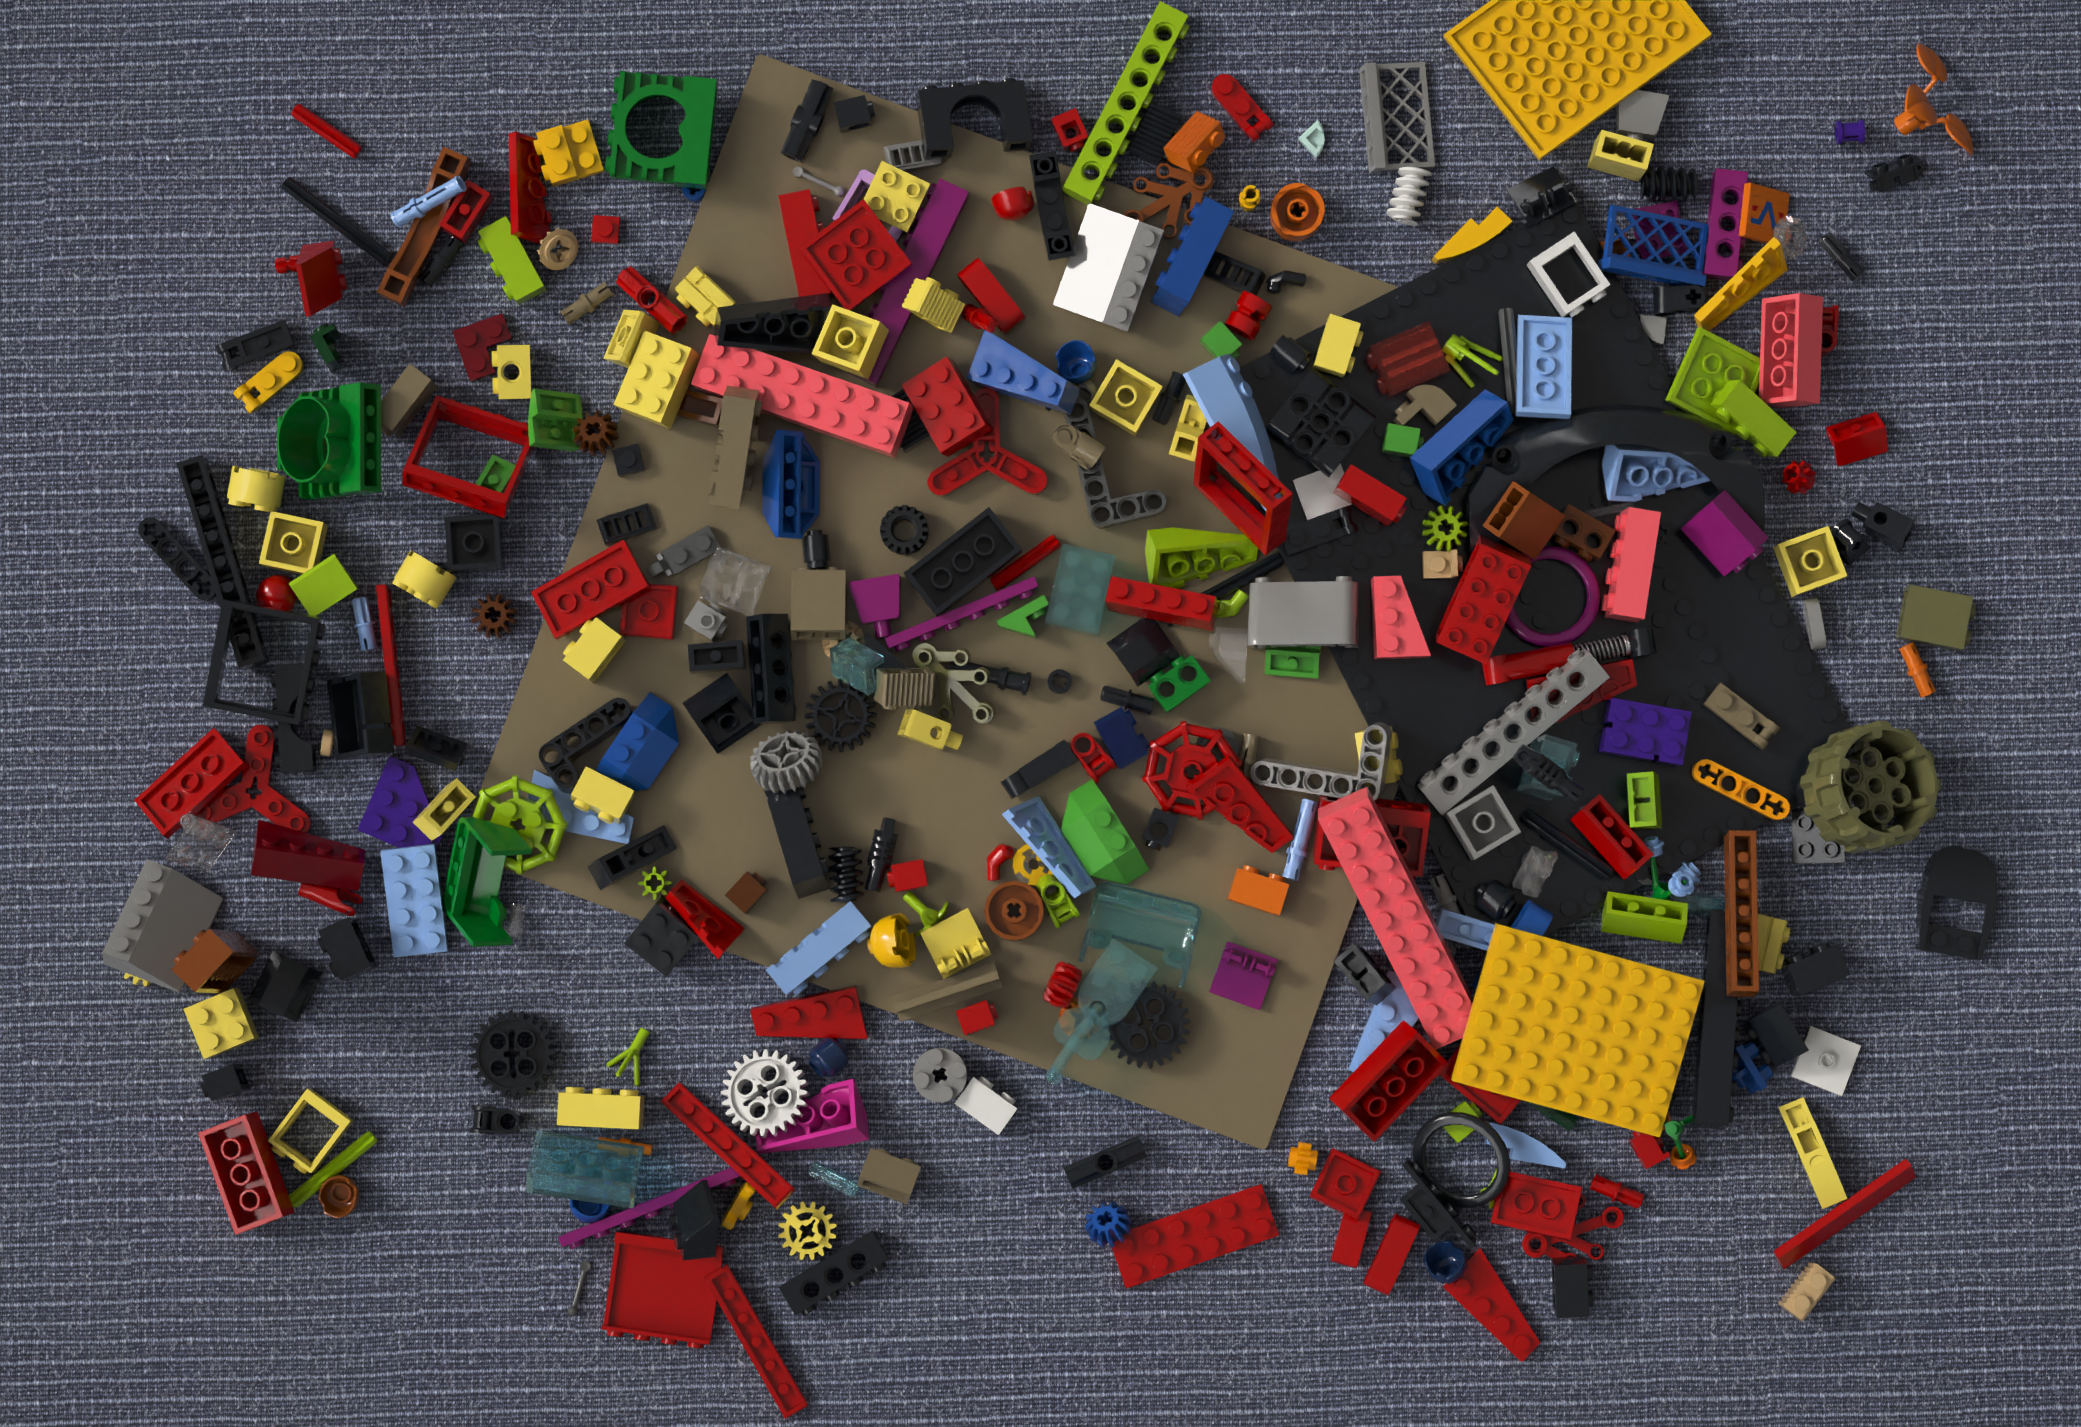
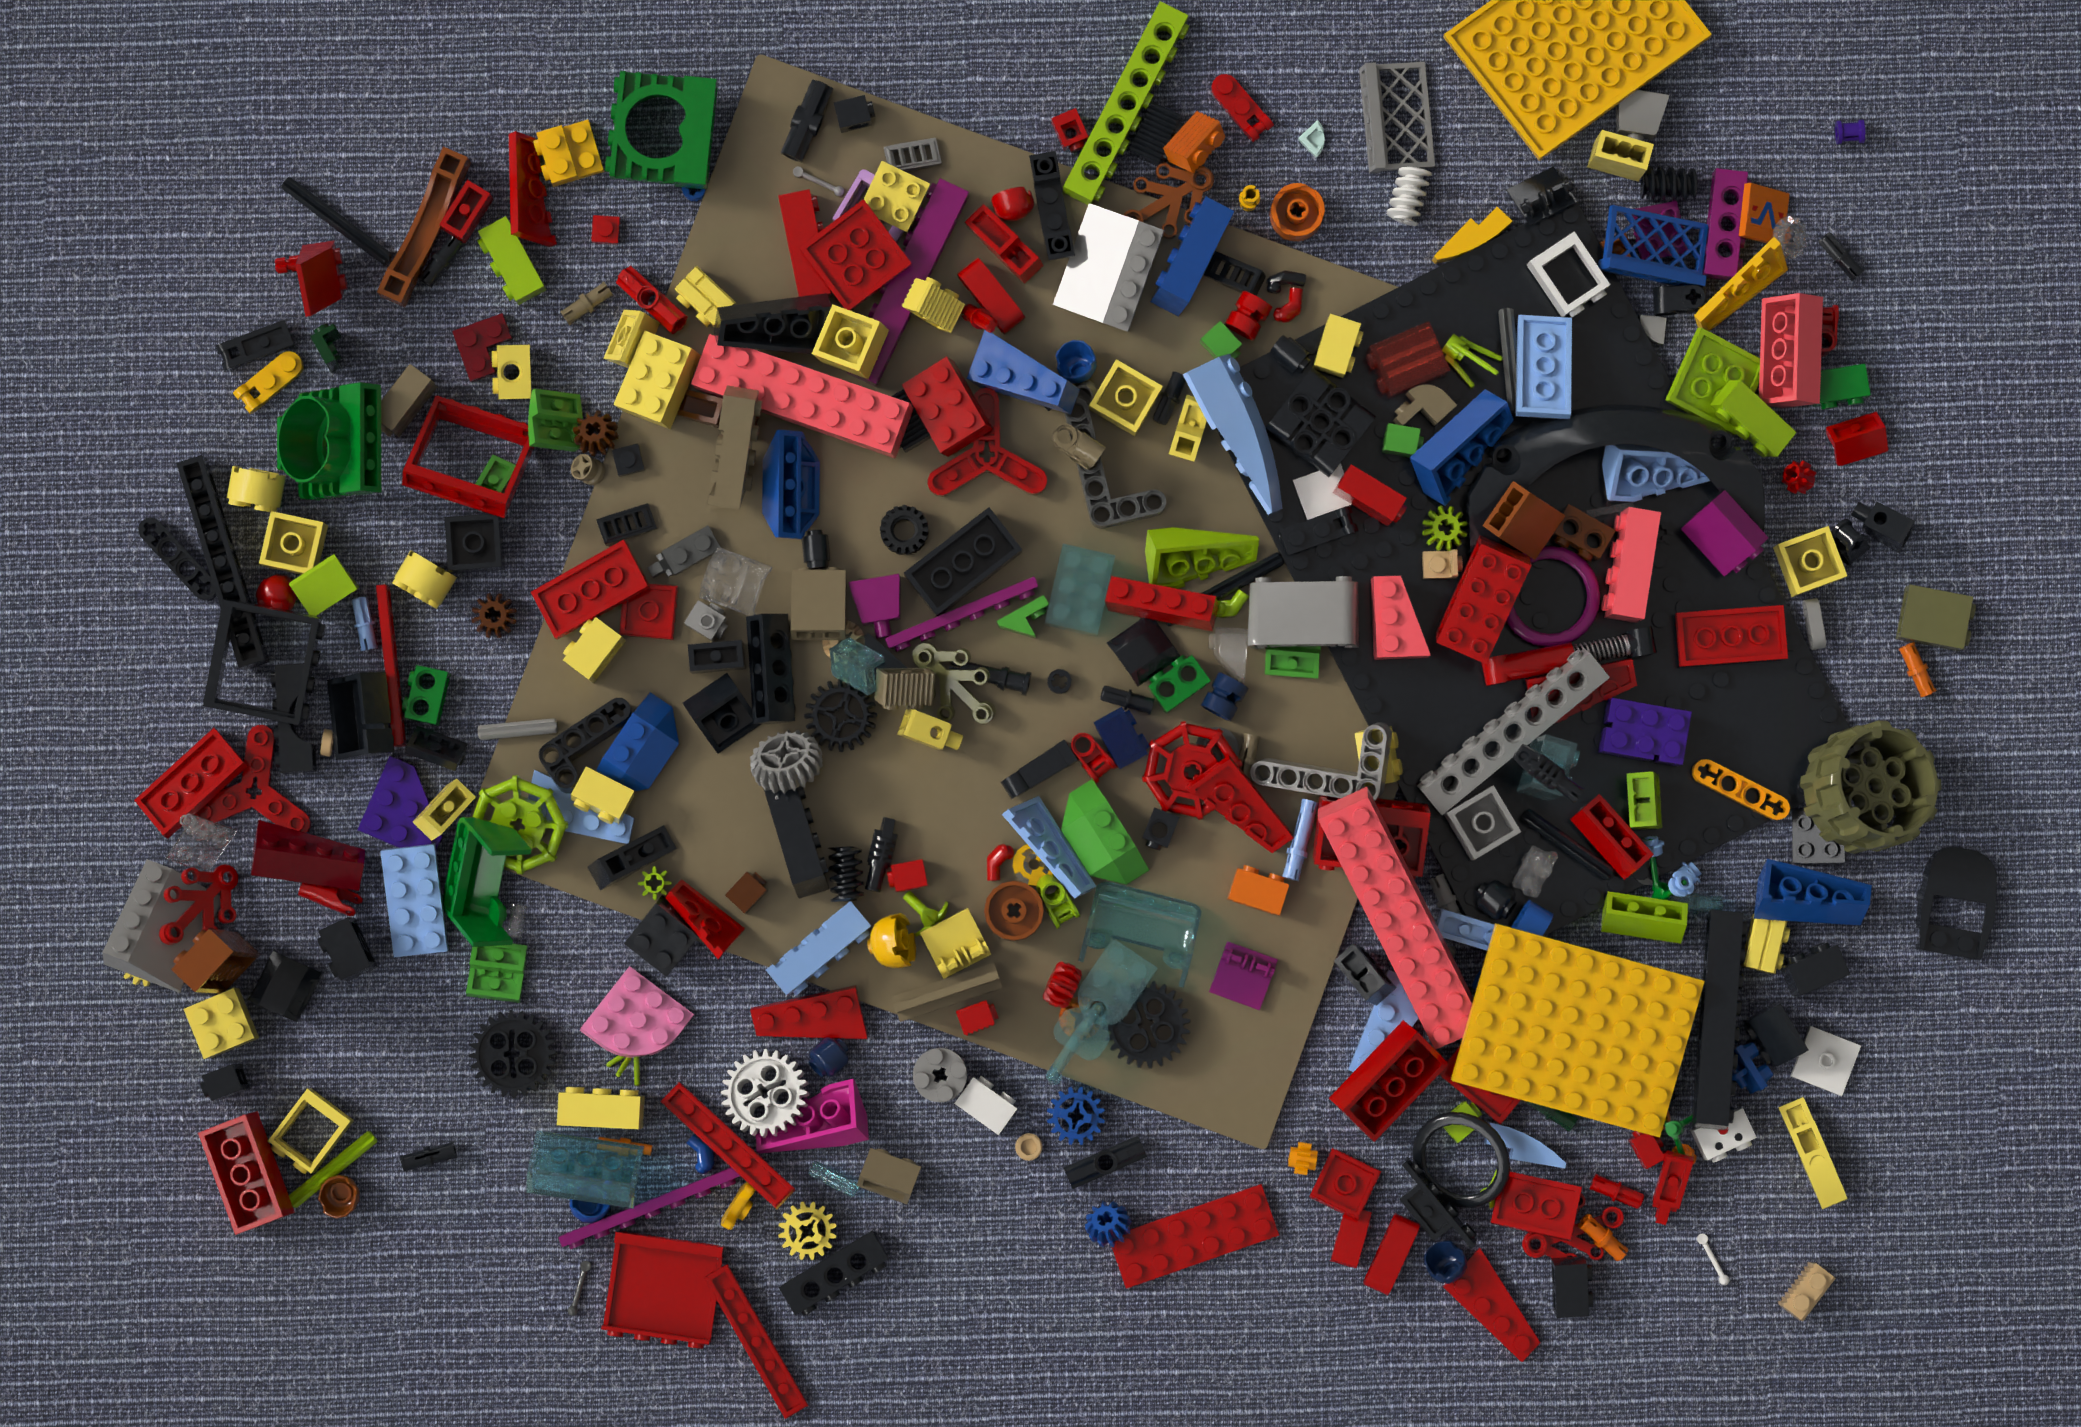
(203, 901): none -> red plant
(326, 130): red axle -> none
(419, 206): light blue pin -> none
(428, 1156): none -> black pin
(434, 696): none -> green brick
(490, 1120): black piece -> none
(497, 972): none -> bright green slope
(517, 729): none -> light grey axle
(564, 256): tan gear -> none
(587, 469): none -> dark tan wheel
(636, 1018): none -> bright pink plate
(695, 1223): black slope -> none
(705, 1155): none -> blue arm
(1004, 99): black arch -> none
(1004, 243): none -> red slope
(1025, 562): red axle -> none
(1028, 1146): none -> tan tile
(1093, 1119): none -> blue gear
(1224, 696): none -> dark blue wheel
(1262, 531): red window -> none
(1292, 308): none -> red arm
(1603, 1237): none -> orange pin
(1671, 1184): none -> red hinge
(1702, 1239): none -> white hinge
(1715, 1143): none -> white brick
(1731, 636): none -> red plate
(1740, 715): dark tan plate -> none
(1741, 914): dark orange brick -> none
(1809, 896): none -> blue wedge
(1843, 385): none -> green brick
(1844, 1214): red tile -> none
(1884, 173): black hinge -> none
(1919, 109): orange plant -> none

